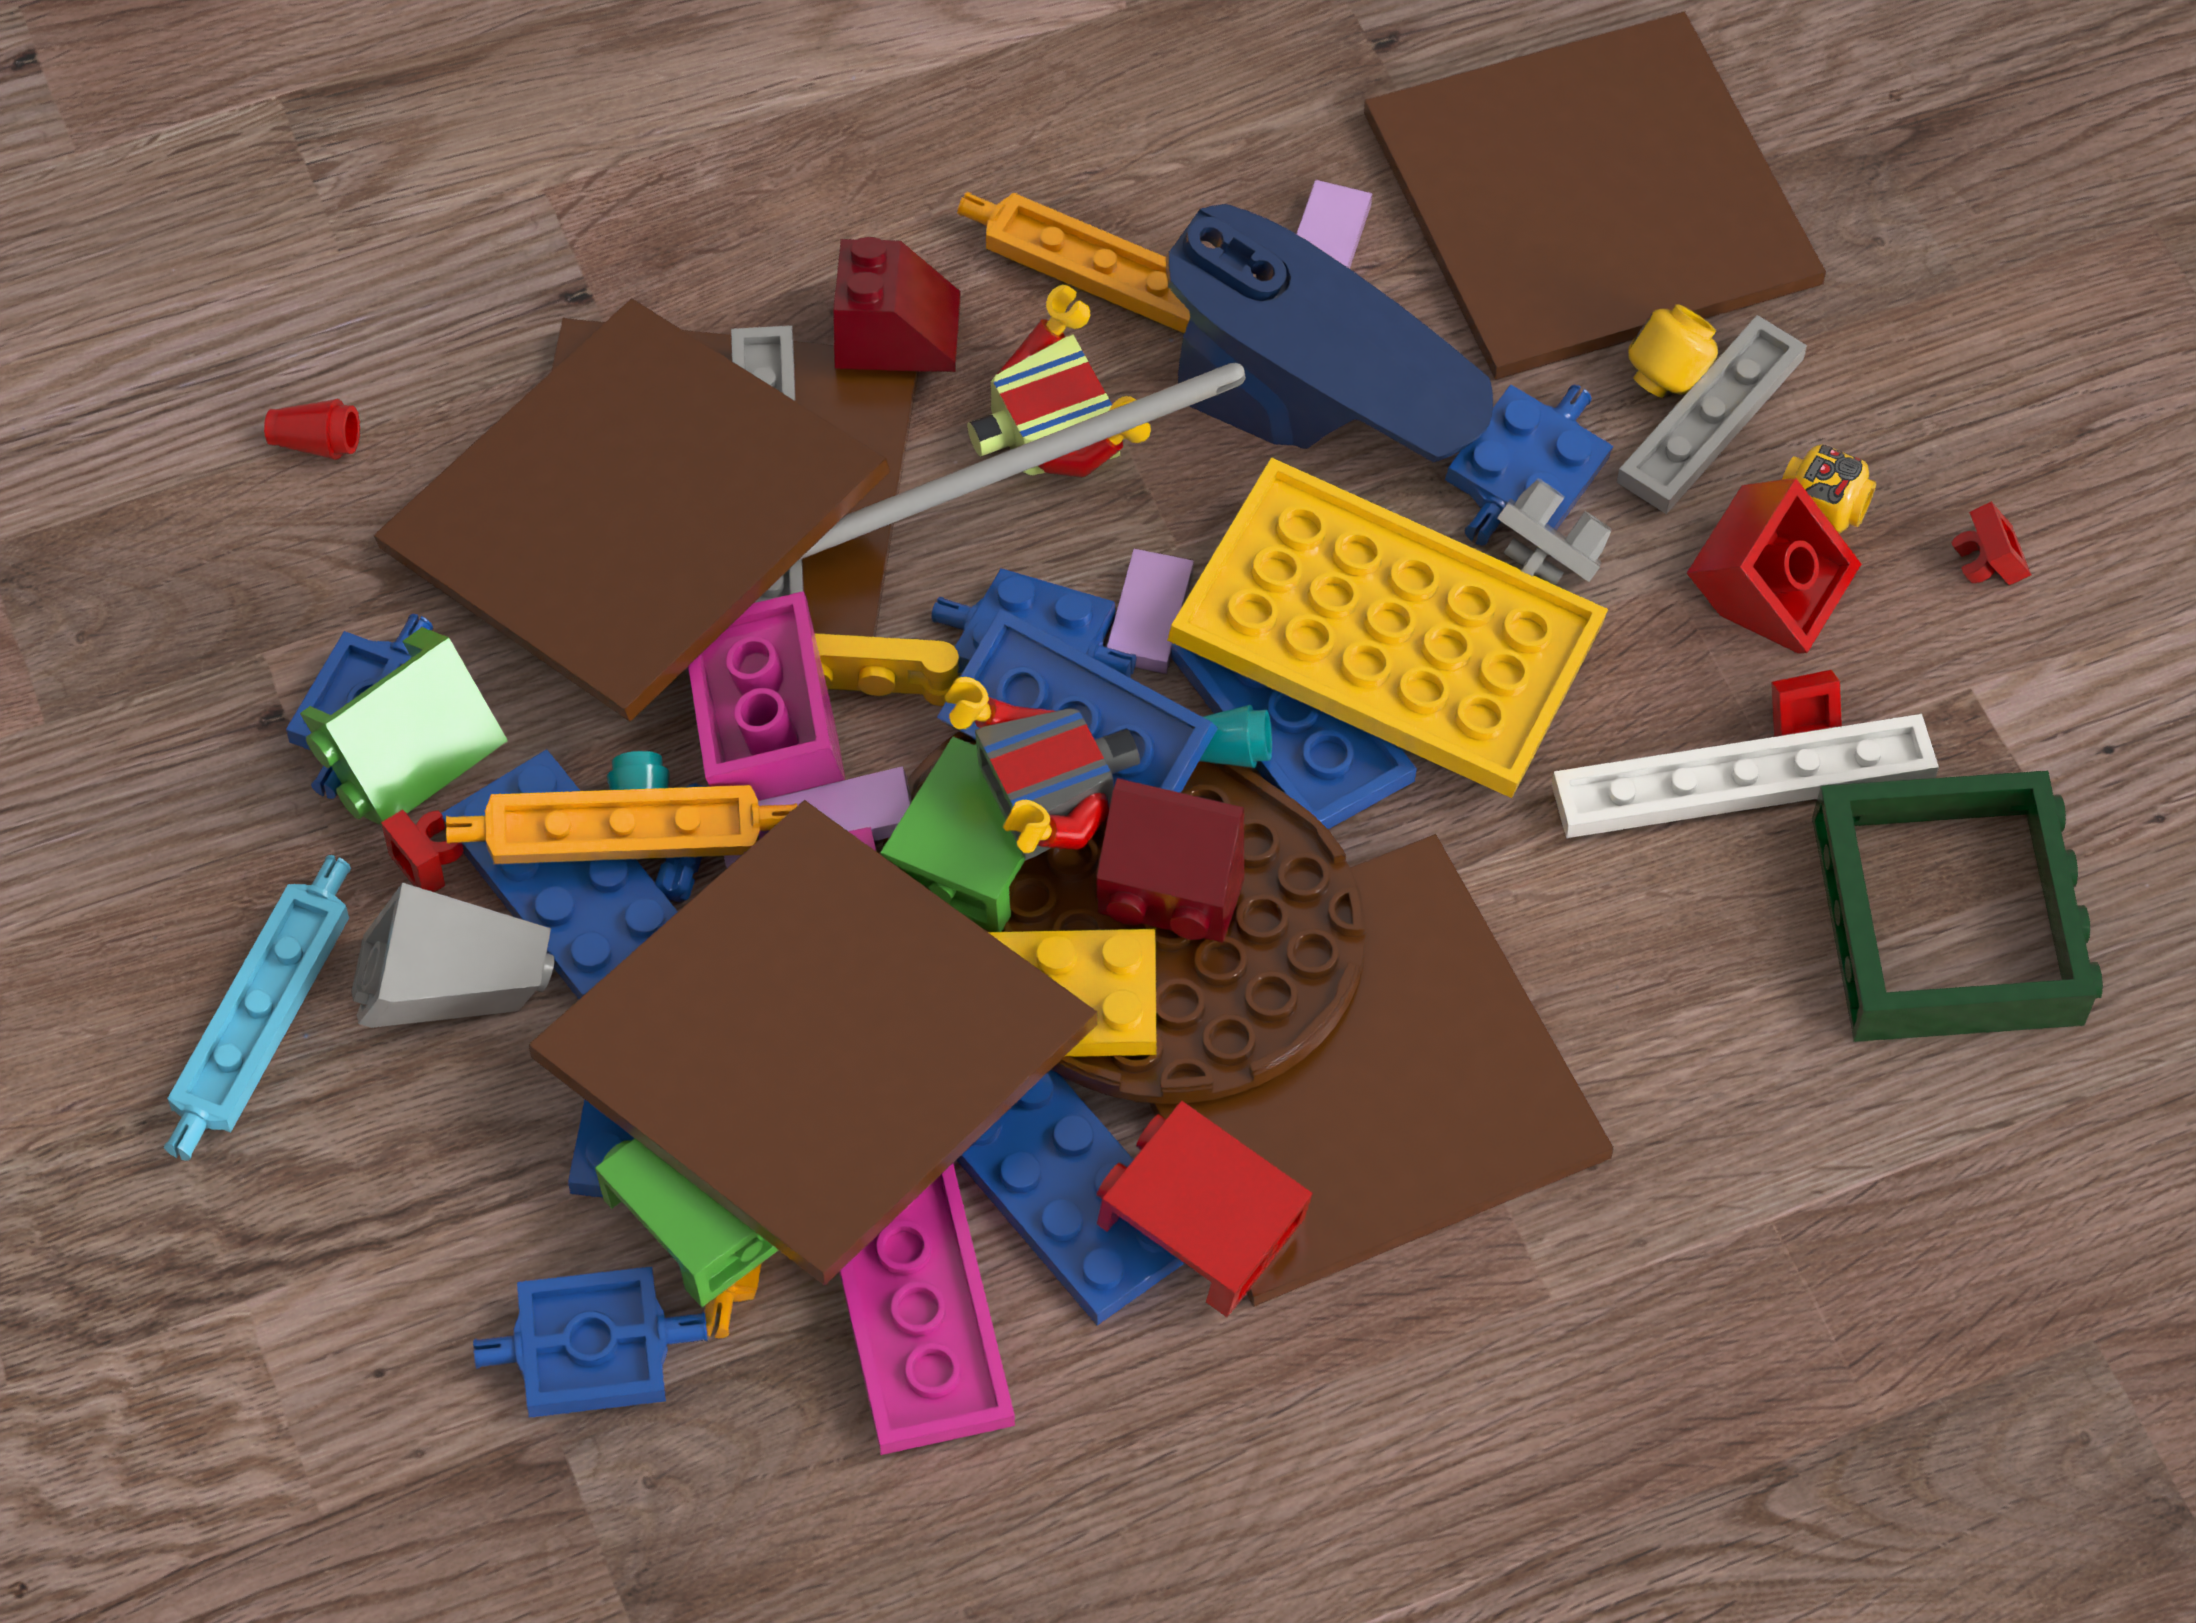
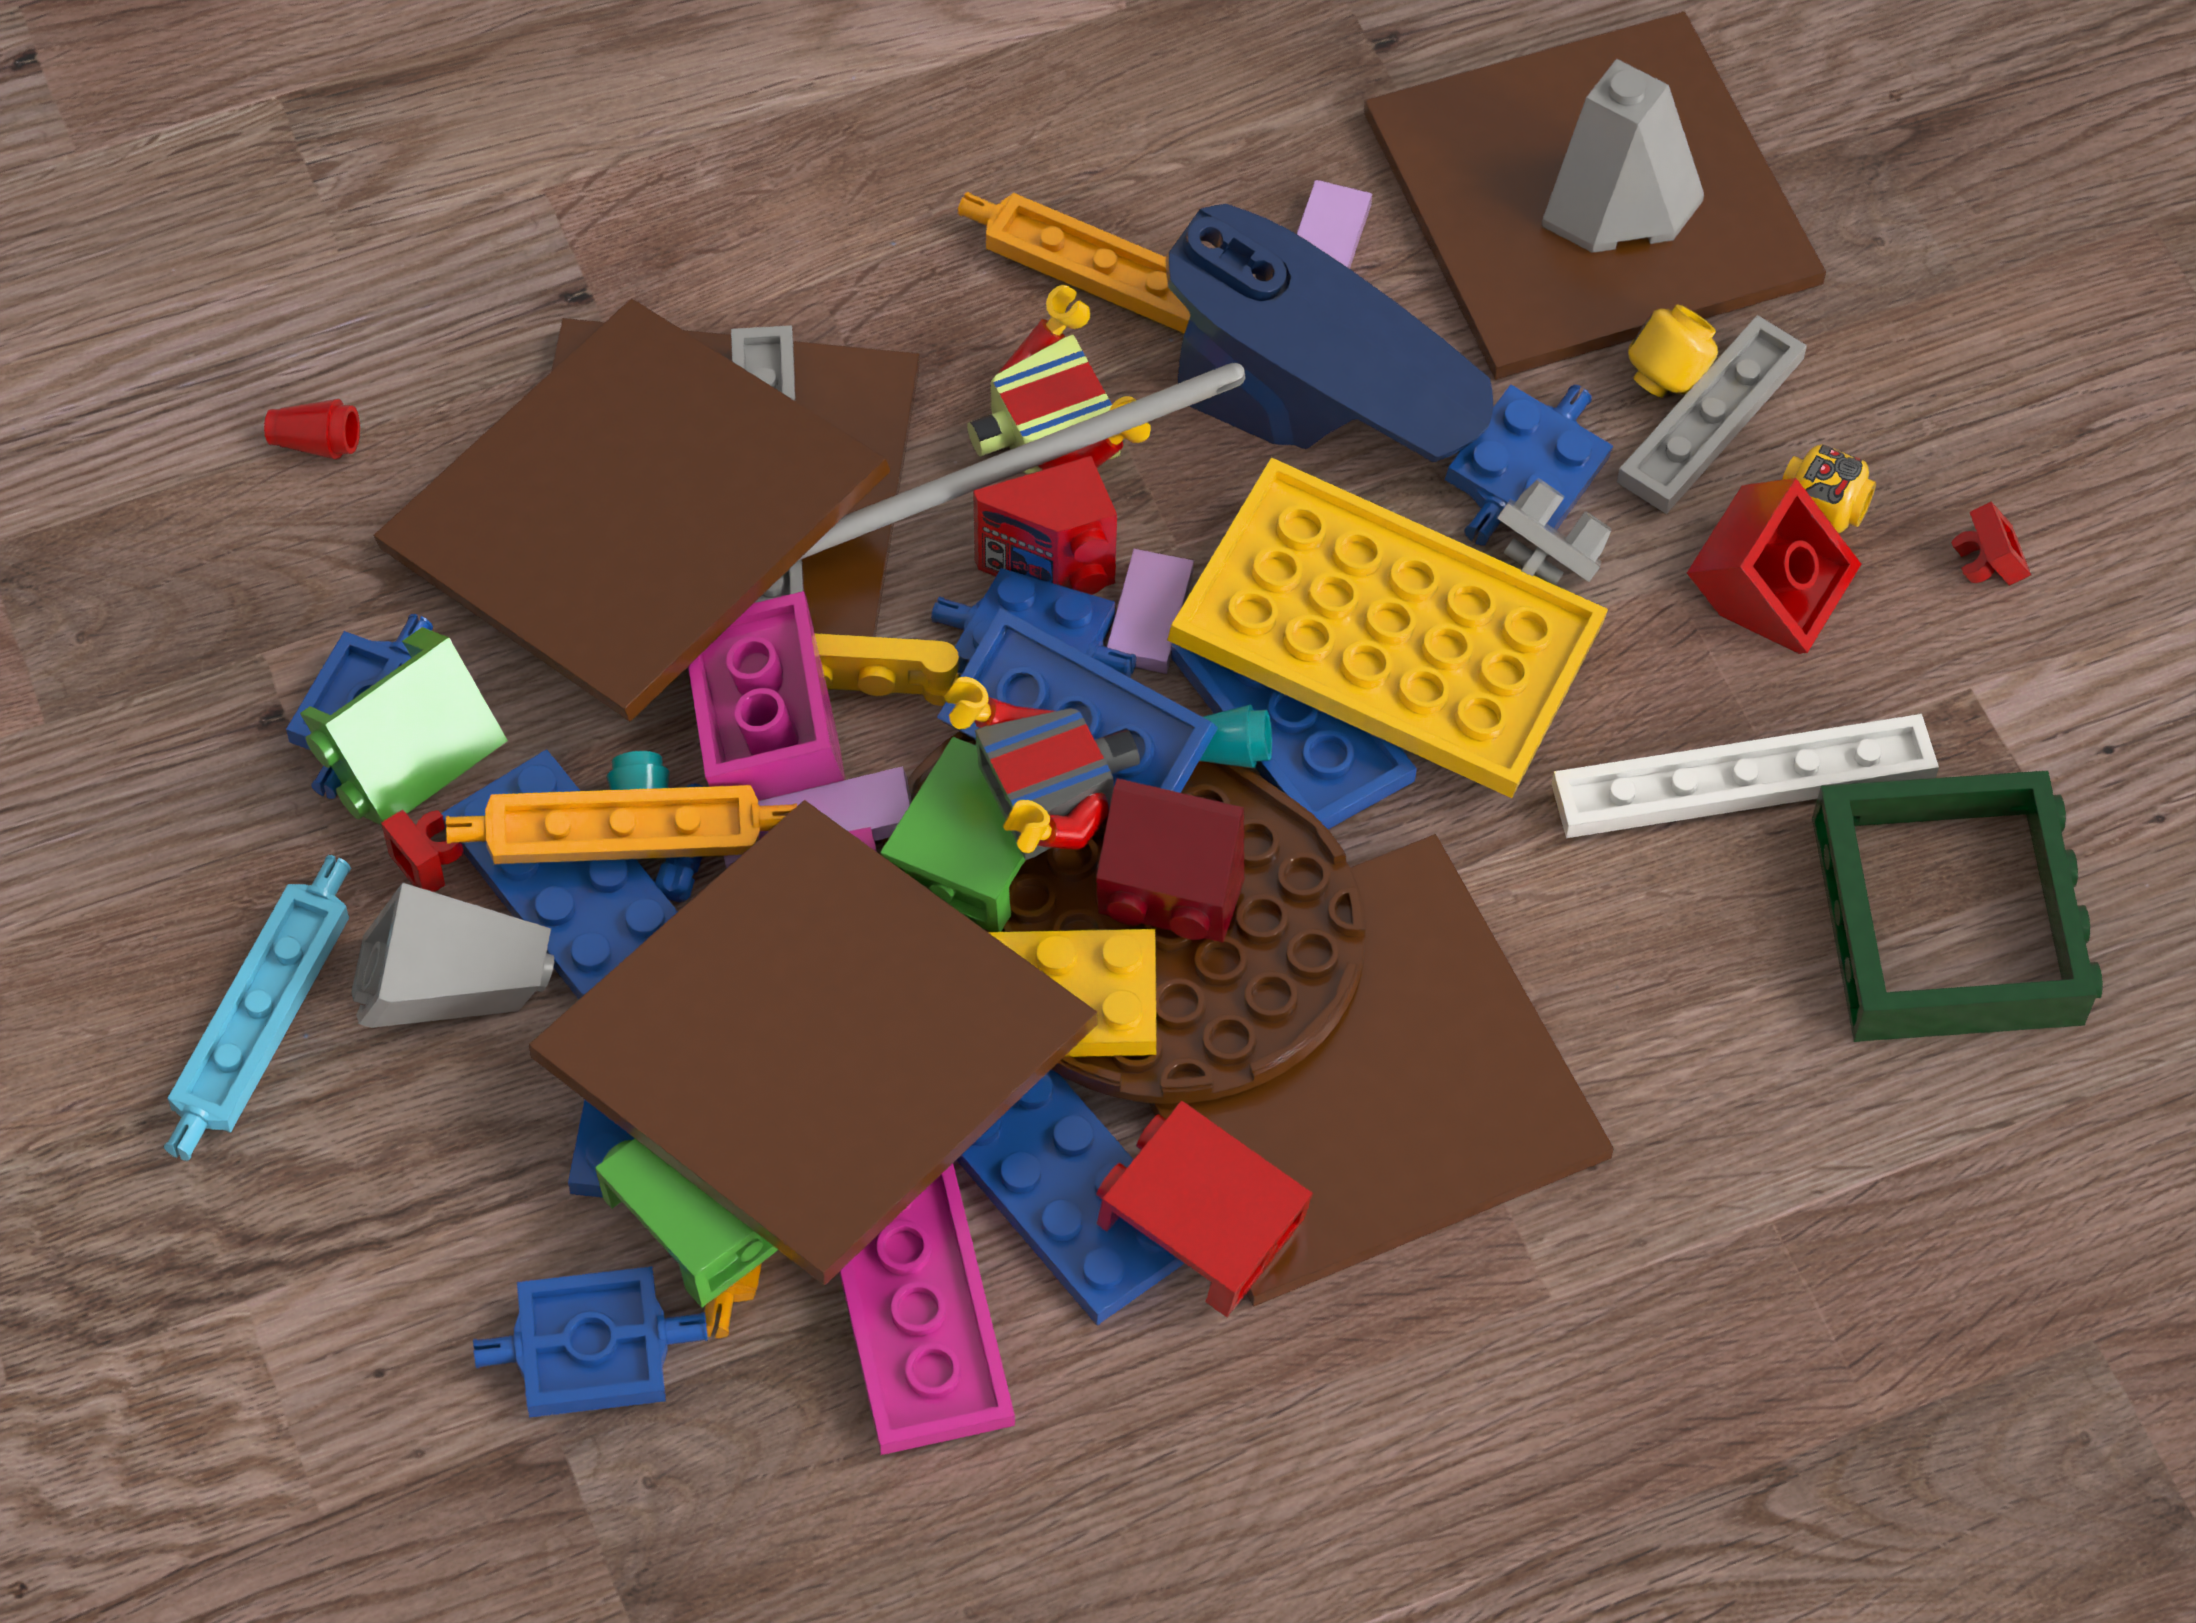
(892, 310): dark red slope -> none
(1049, 527): none -> red slope
(1625, 166): none -> light grey slope
(1806, 703): red tile -> none

